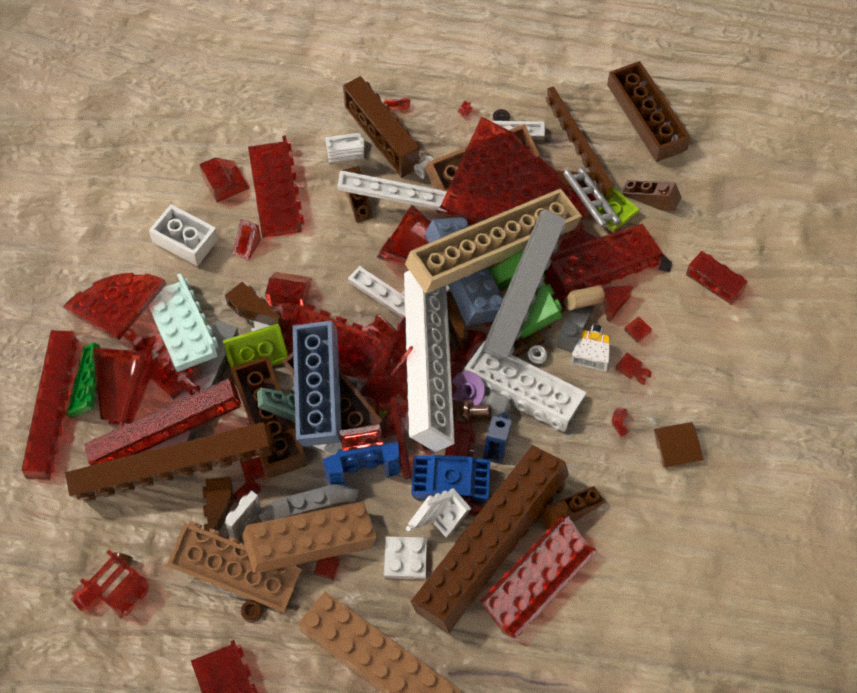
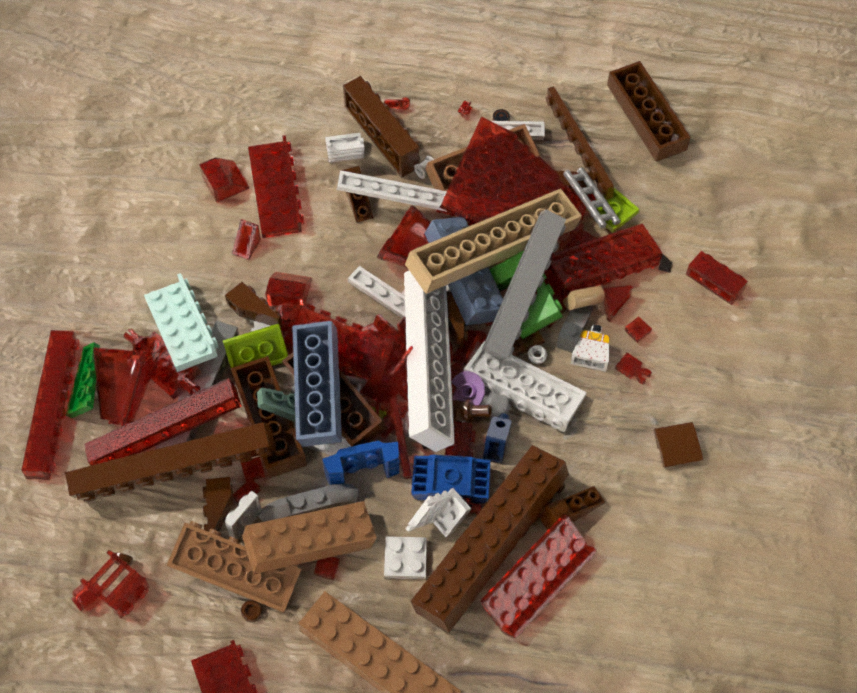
(115, 301): clear red plate -> none
(184, 235): white brick -> none
(361, 437): clear red plate -> none
(617, 421): clear red arm -> none
(653, 193): reddish brown slope -> none

